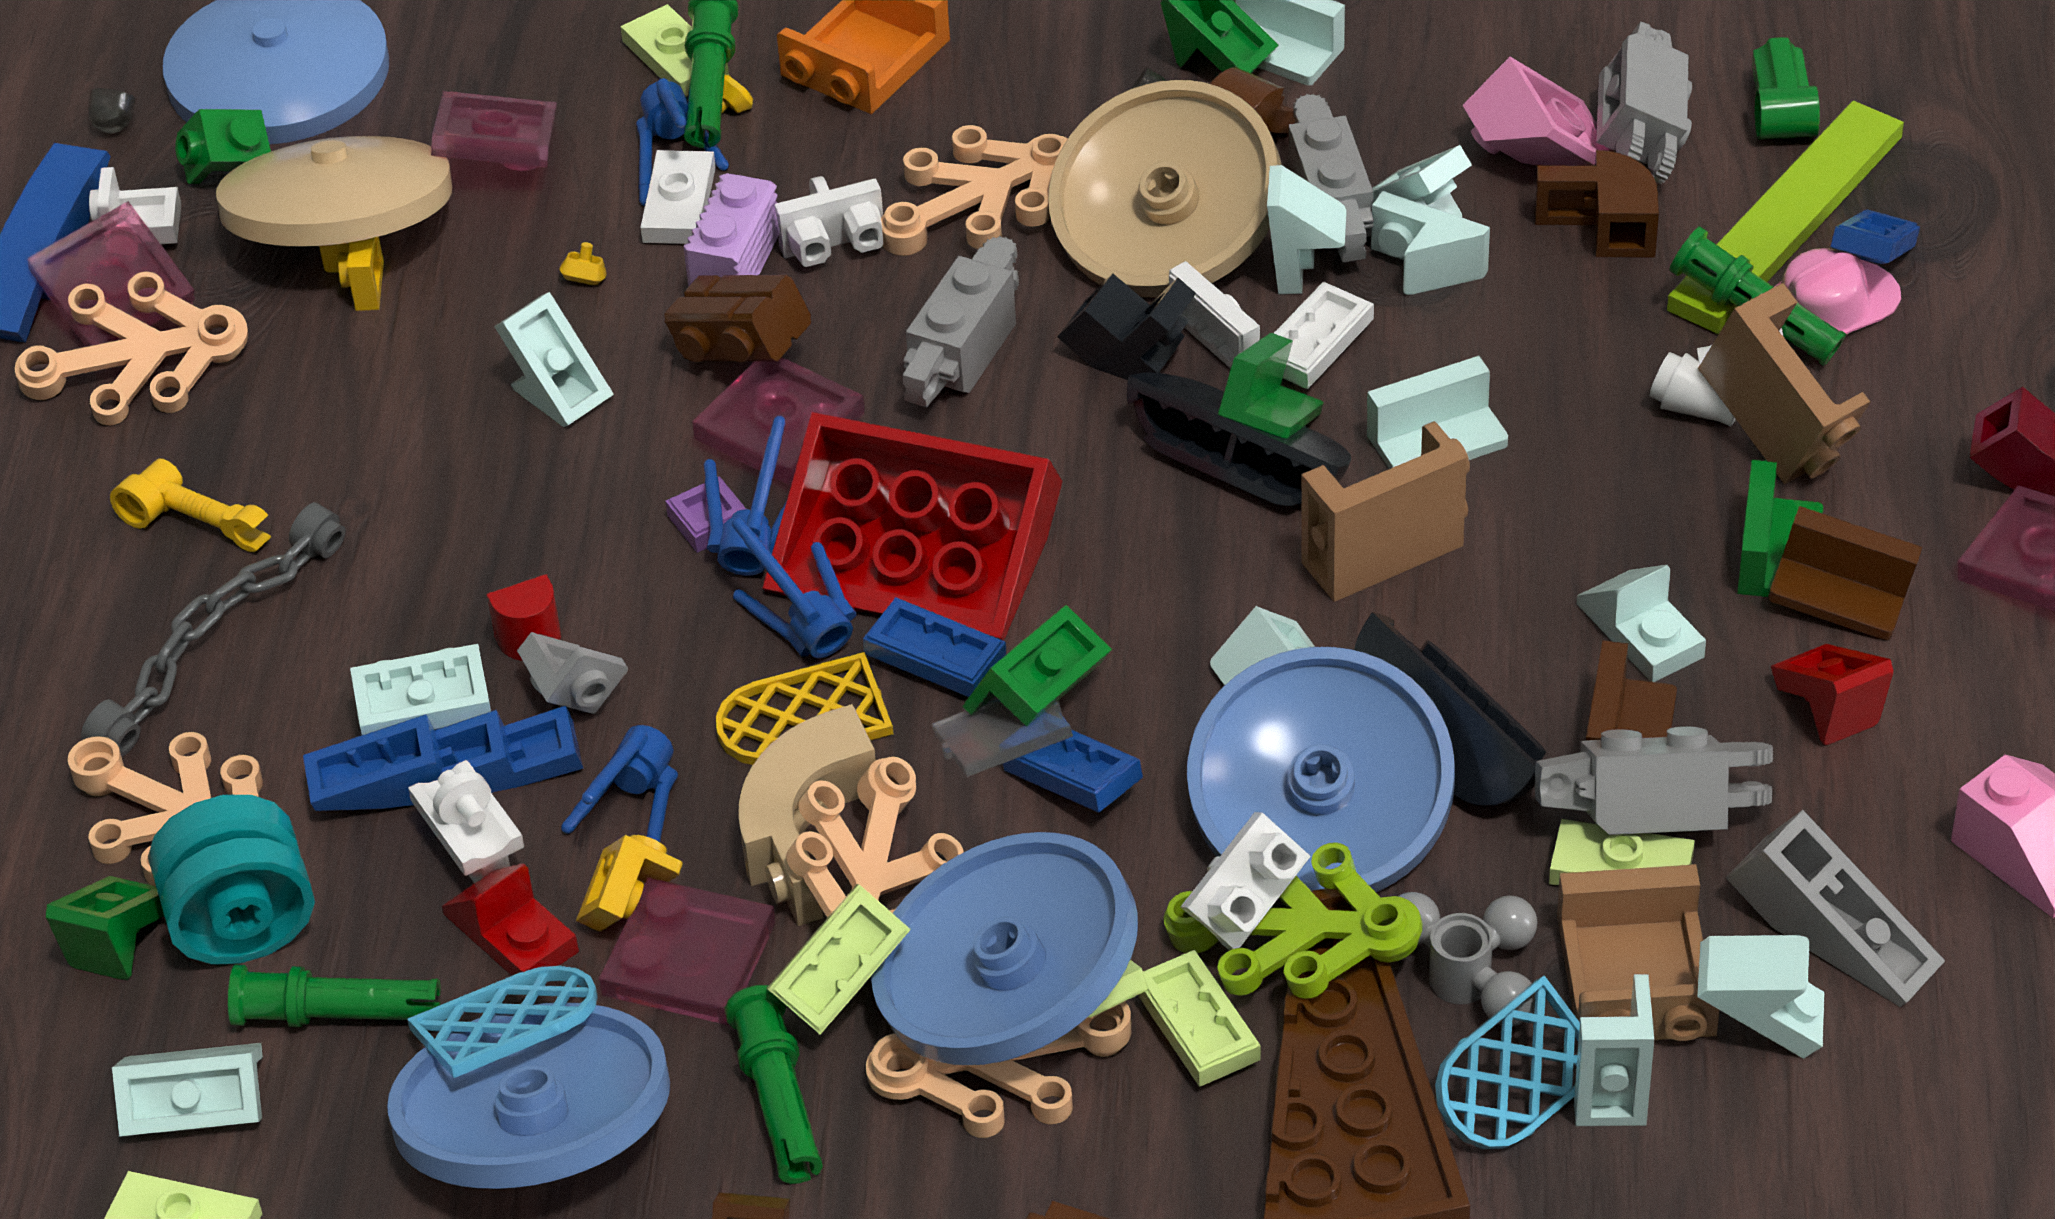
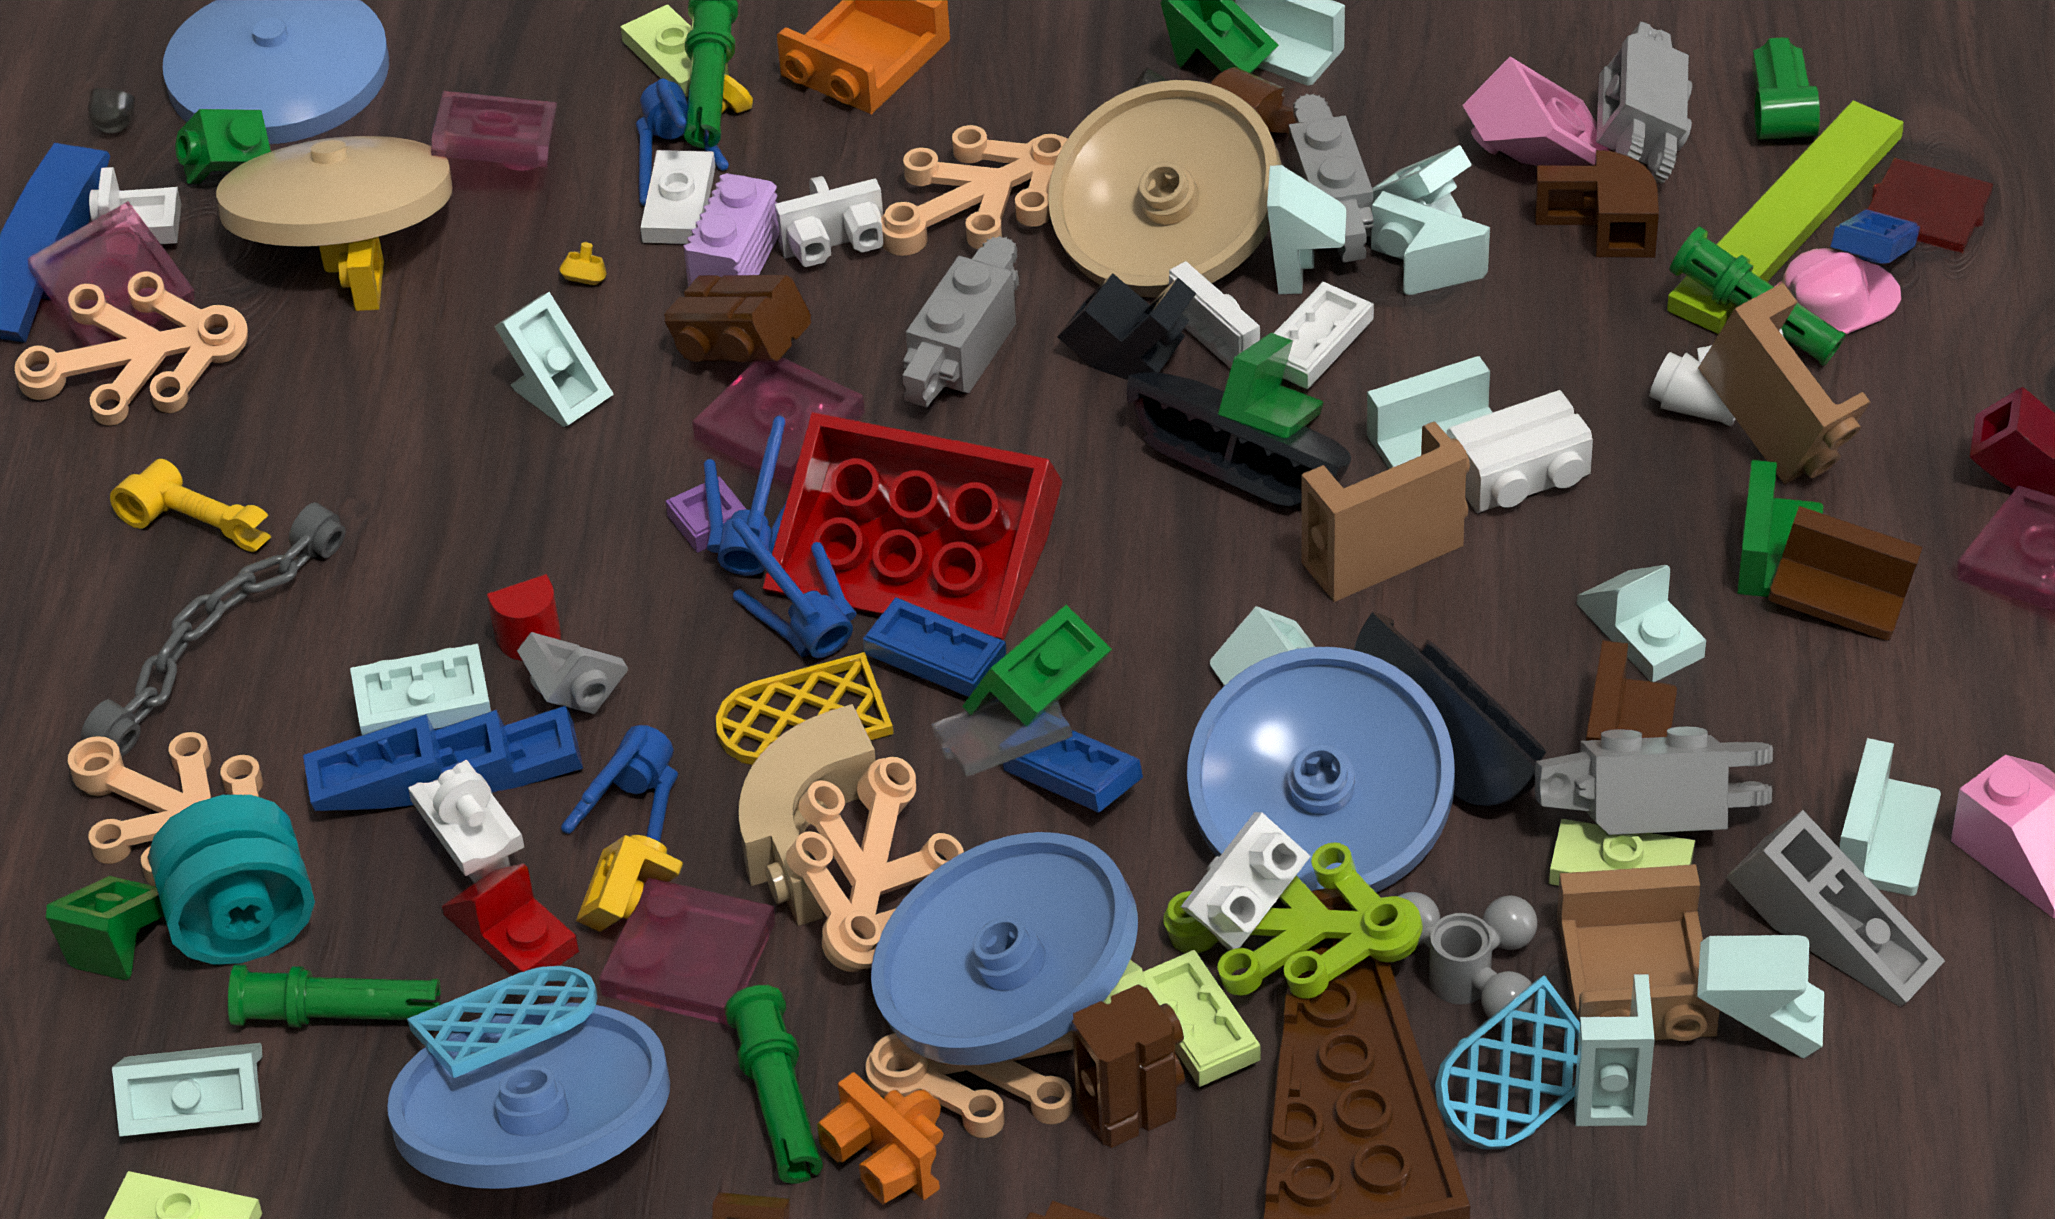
(838, 958): yellowish green plate -> none
(894, 1129): none -> orange hips
(1127, 1064): none -> reddish brown brick
(1524, 451): none -> white brick
(1842, 686): red slope -> none
(1888, 823): none -> light aqua panel
(1938, 200): none -> clear red piece

